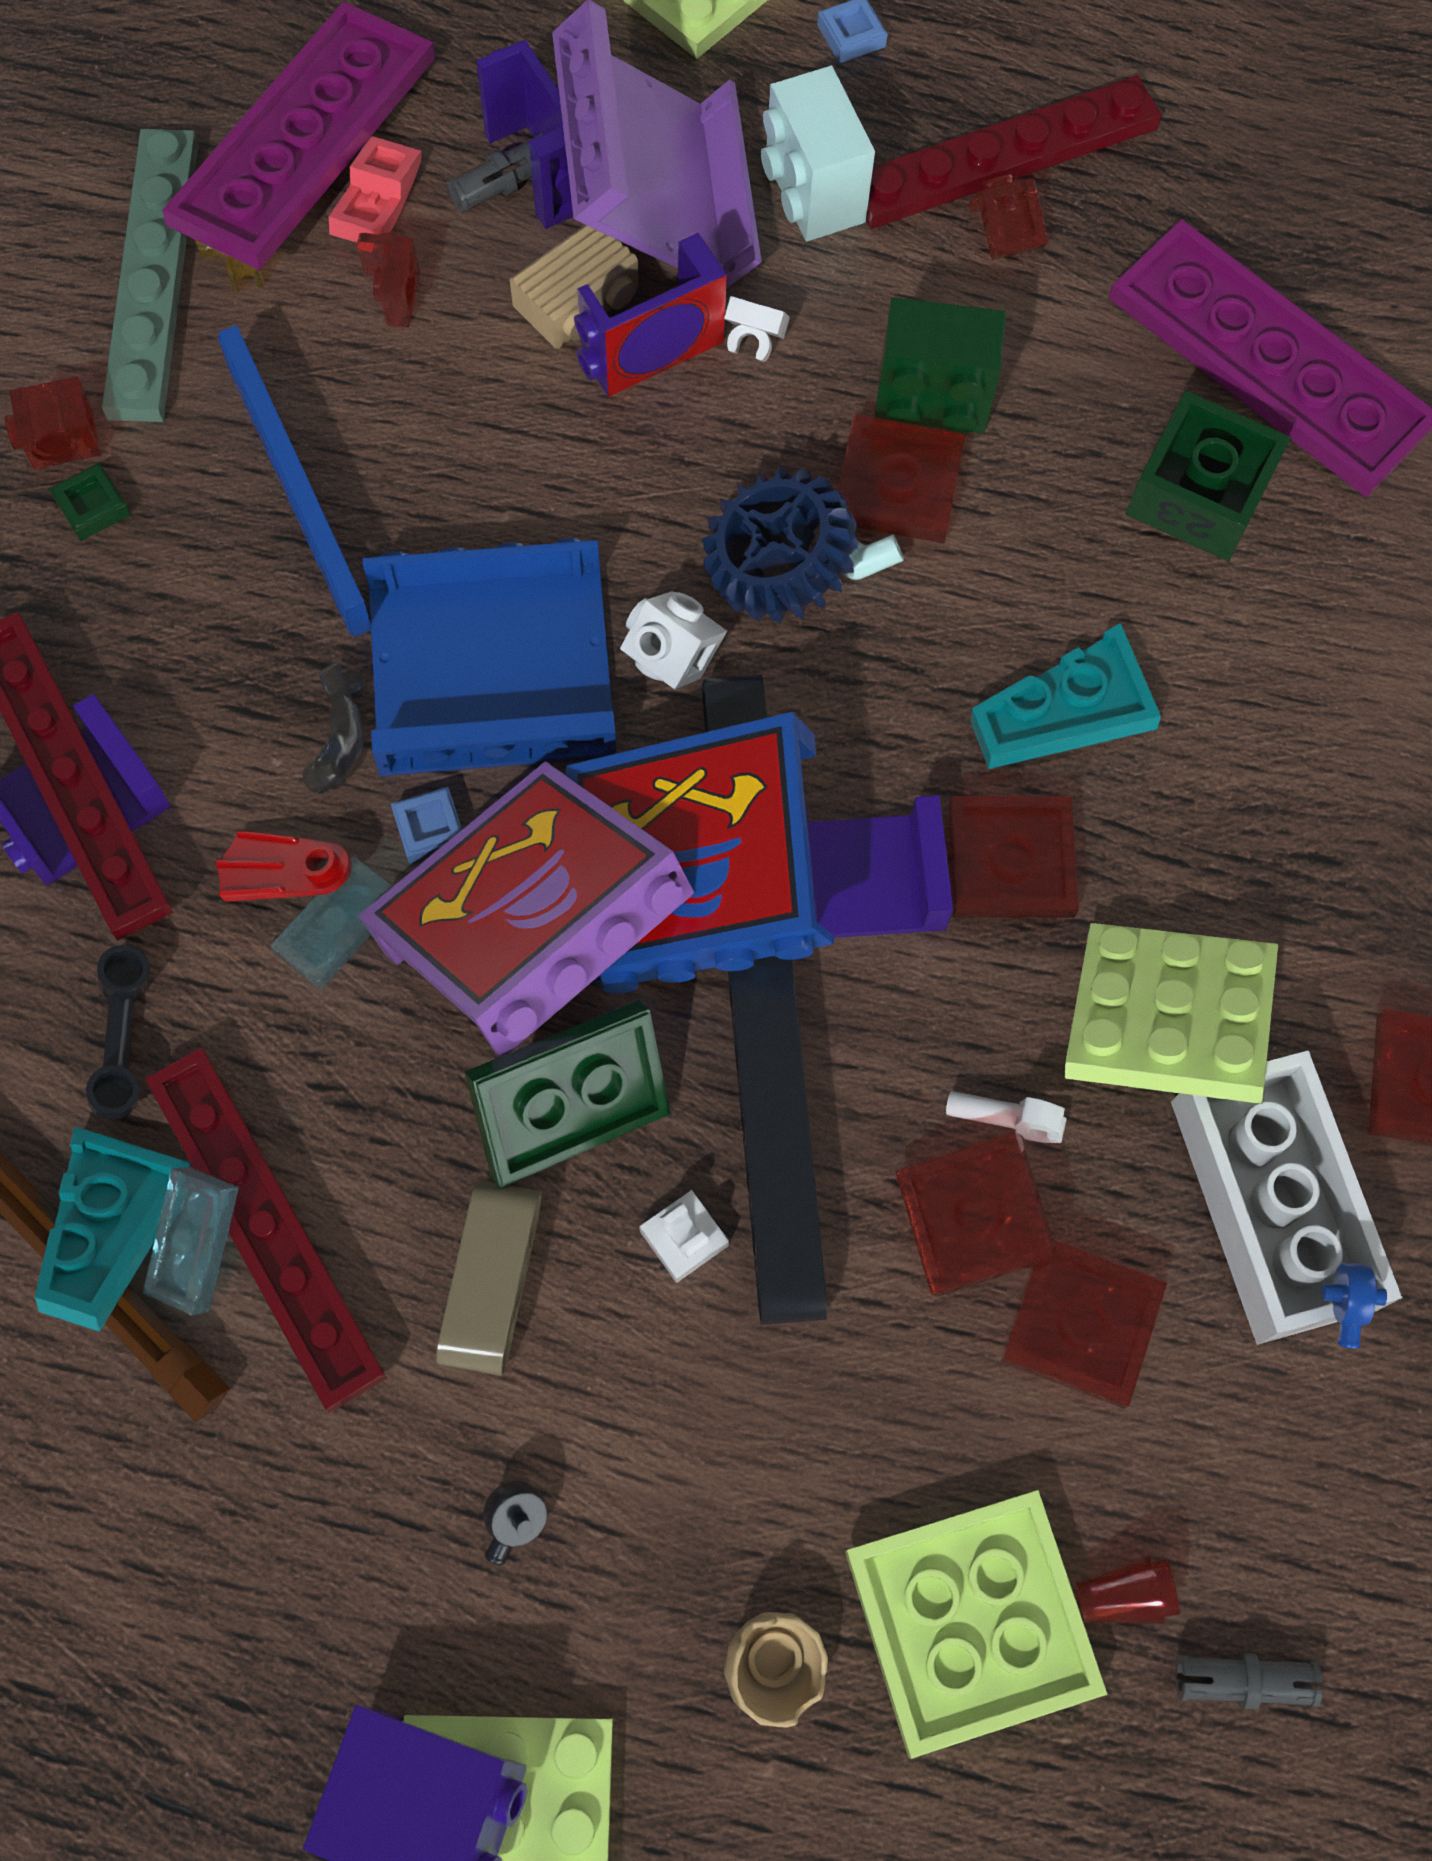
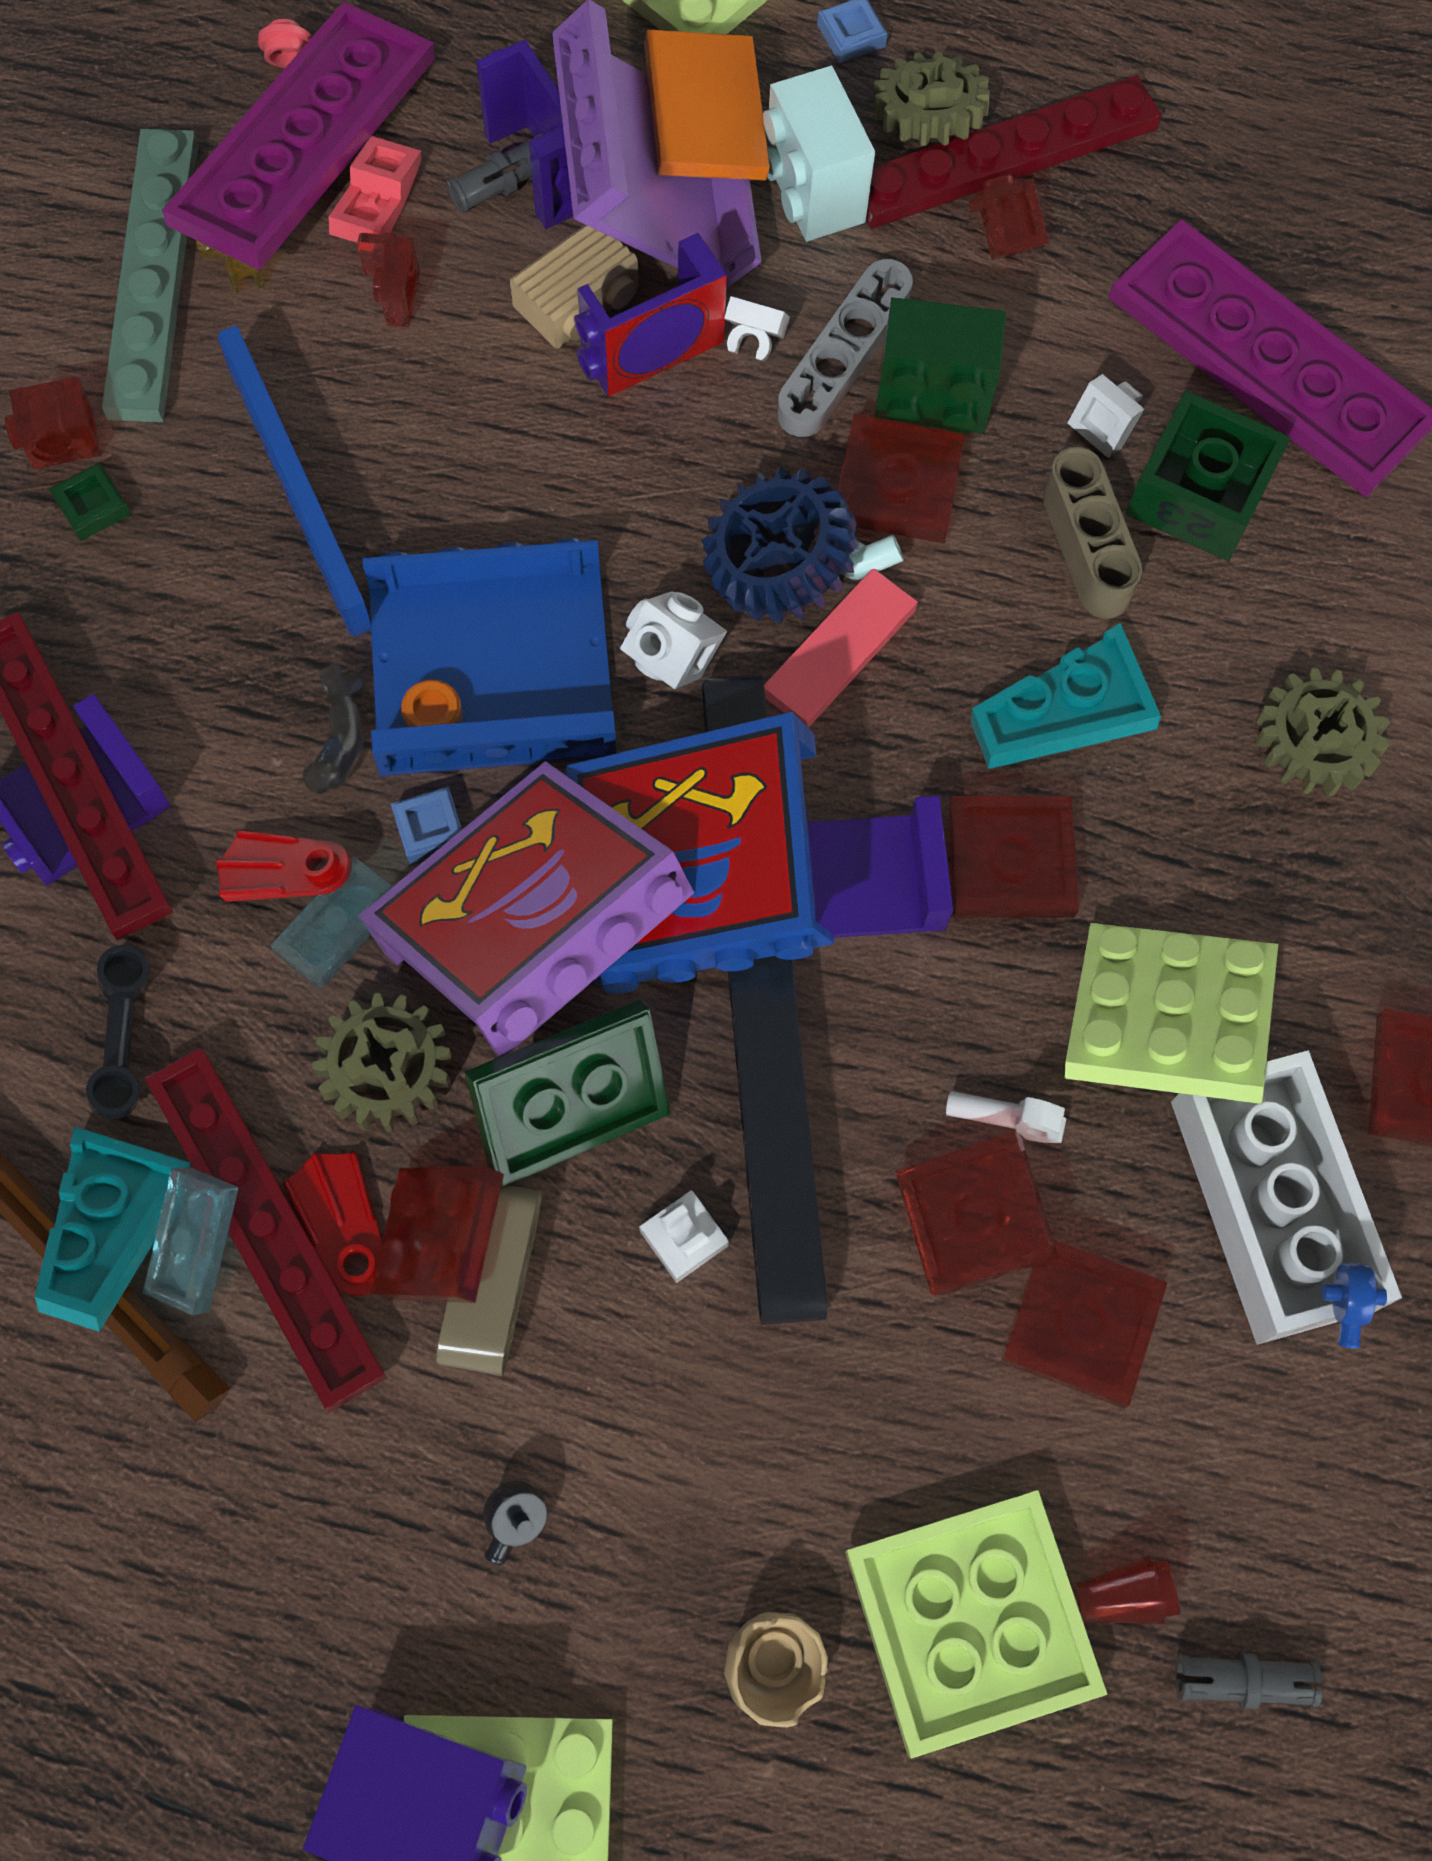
(282, 41): none -> coral plate
(337, 1216): none -> red piece
(362, 1074): none -> olive gear
(431, 704): none -> orange tile
(437, 1234): none -> clear red plate
(706, 105): none -> orange tile
(840, 648): none -> coral tile
(841, 345): none -> light grey beam
(931, 98): none -> olive gear
(1096, 509): none -> dark tan beam
(1107, 414): none -> white tile
(1339, 757): none -> olive gear

